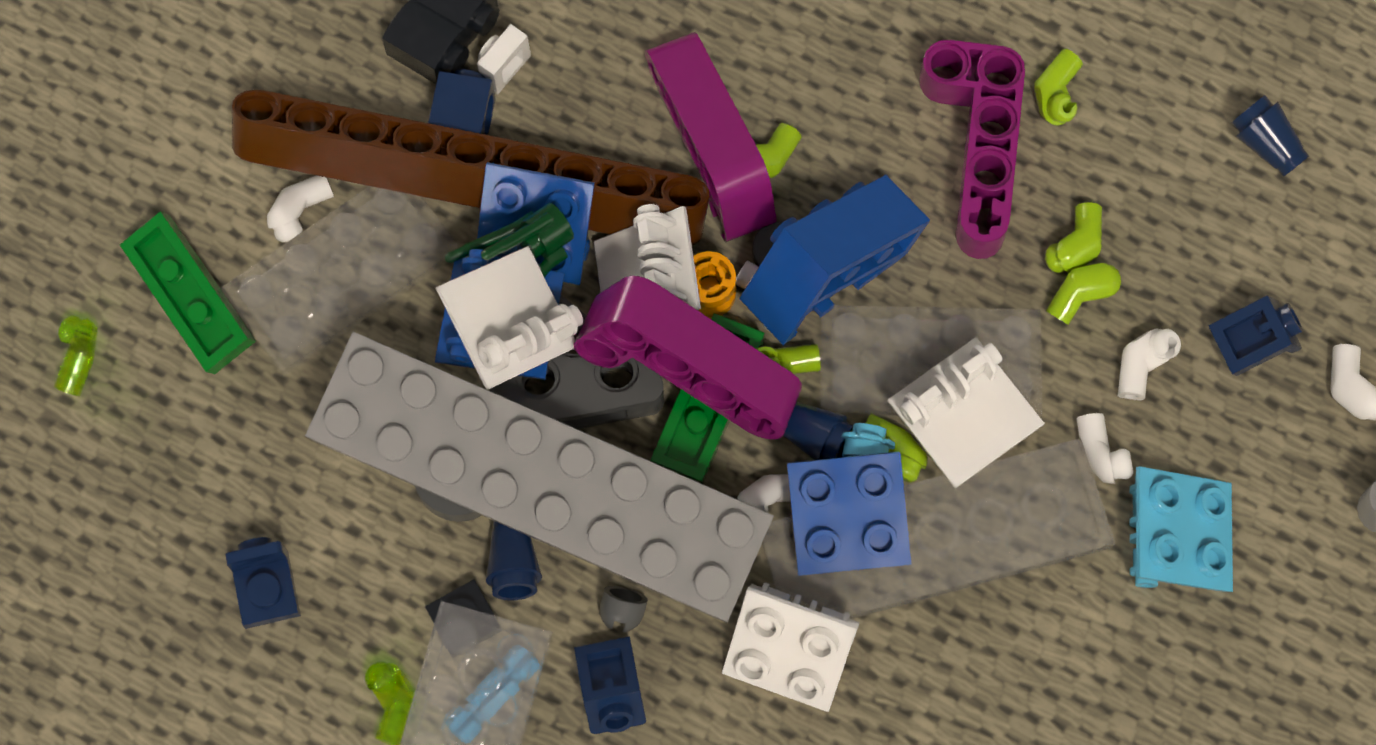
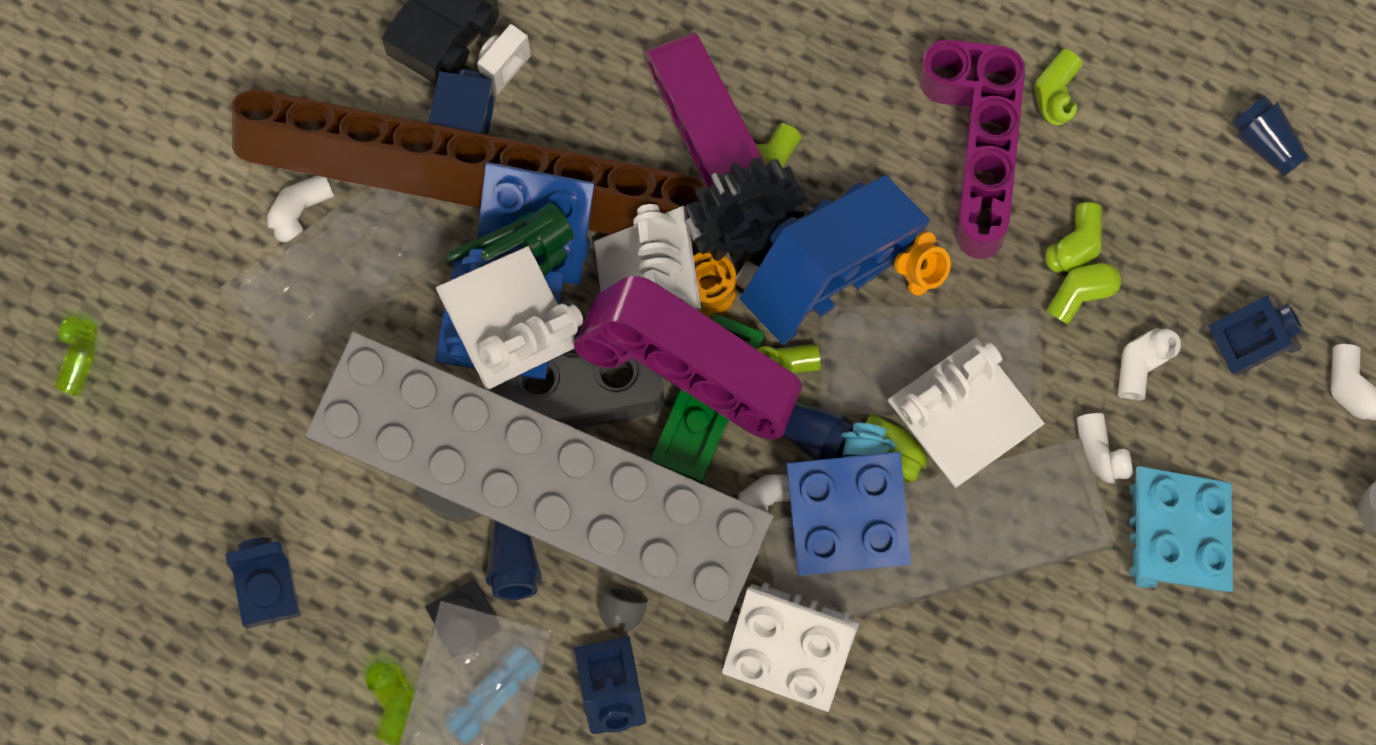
(187, 293): green plate -> none
(744, 209): none -> black gear
(923, 264): none -> light orange plate

